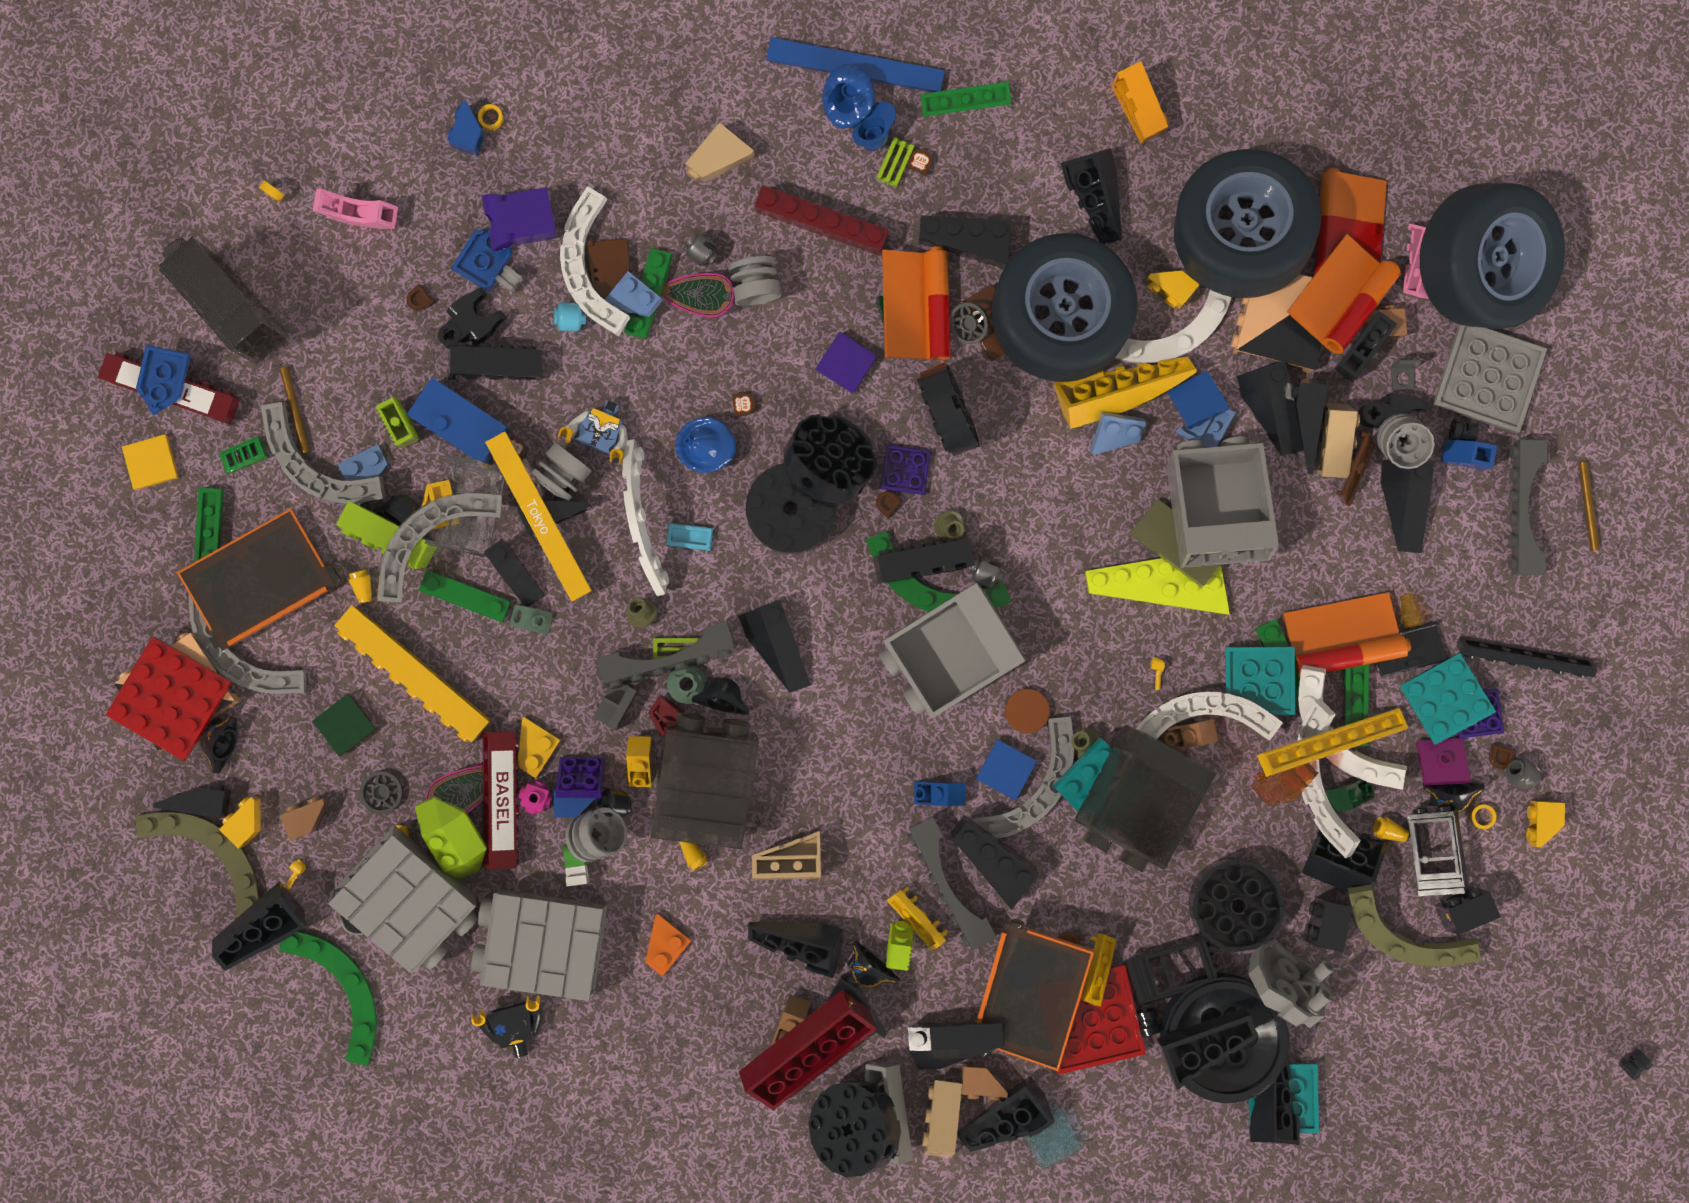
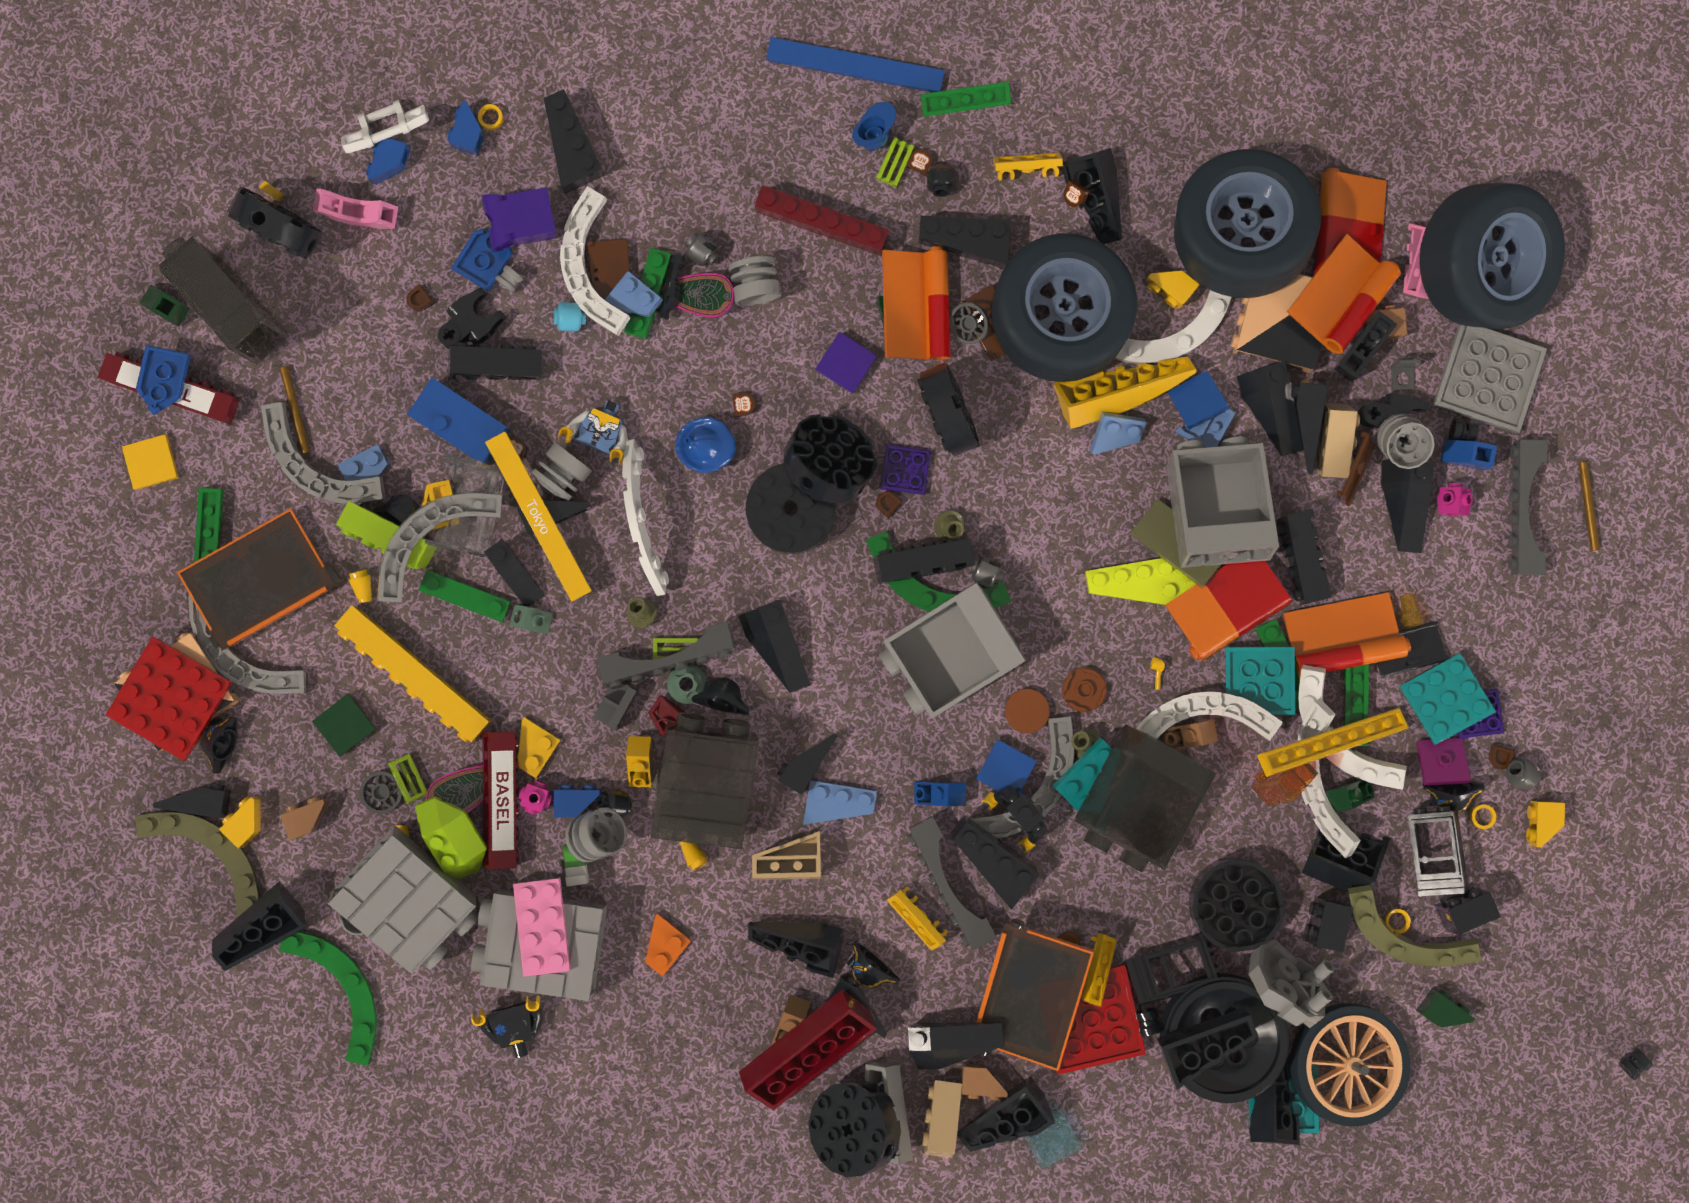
(164, 305): none -> dark green slope
(260, 448): green slope -> none
(274, 223): none -> black brick
(297, 868): yellow hand -> none
(365, 139): none -> white bar
(388, 160): none -> blue slope
(397, 422): lime brick -> none
(403, 789): none -> lime tile
(541, 927): none -> bright pink plate
(572, 150): none -> black wedge
(580, 777): dark purple tile -> none
(671, 294): none -> black piece
(689, 536): medium azure tile -> none
(718, 154): tan slope -> none
(802, 768): none -> black slope
(836, 802): none -> medium blue wing
(848, 96): blue piece -> none
(899, 945): lime brick -> none
(941, 179): none -> black head
(1023, 811): none -> black torso
(1028, 163): none -> yellow plate
(1075, 193): none -> reddish brown tile
(1084, 683): none -> dark orange tile
(1140, 102): light orange wedge -> none
(1227, 606): none -> door
(1303, 557): none -> black wedge
(1350, 1065): none -> wheel
(1390, 830): yellow cone -> none
(1407, 920): none -> yellow piece
(1442, 1011): none -> dark green slope
(1454, 500): none -> dark pink brick
(1529, 657): black plate -> none

